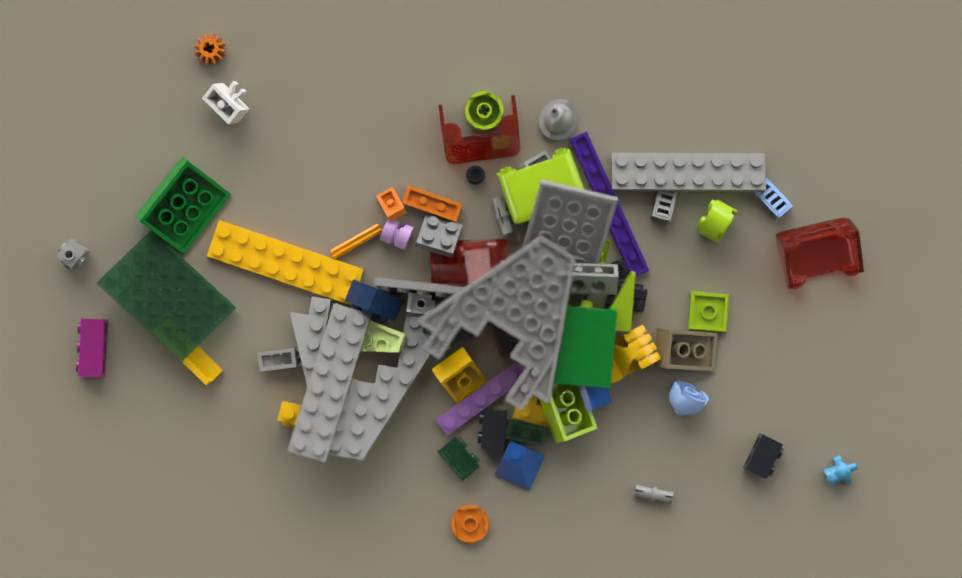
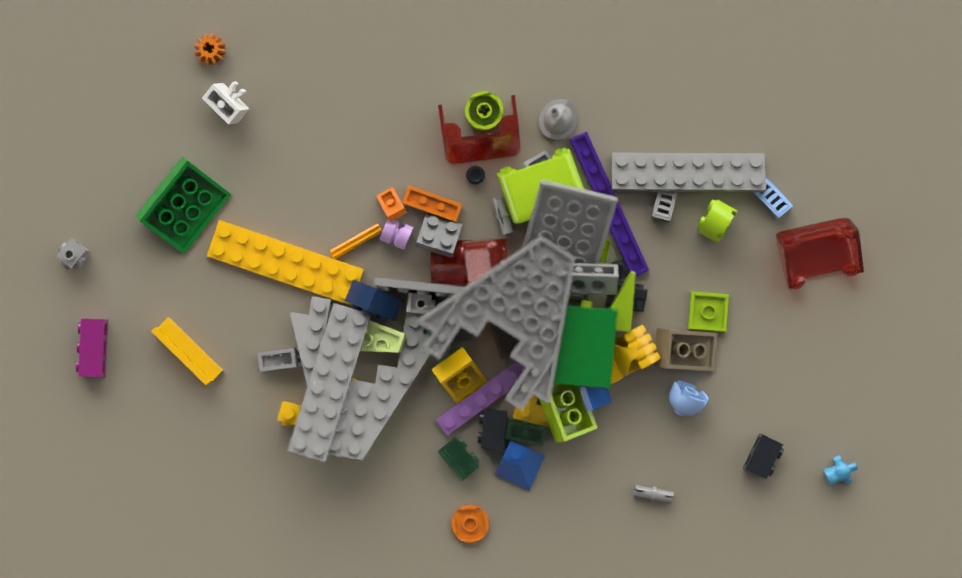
(166, 295): clear green plate -> none

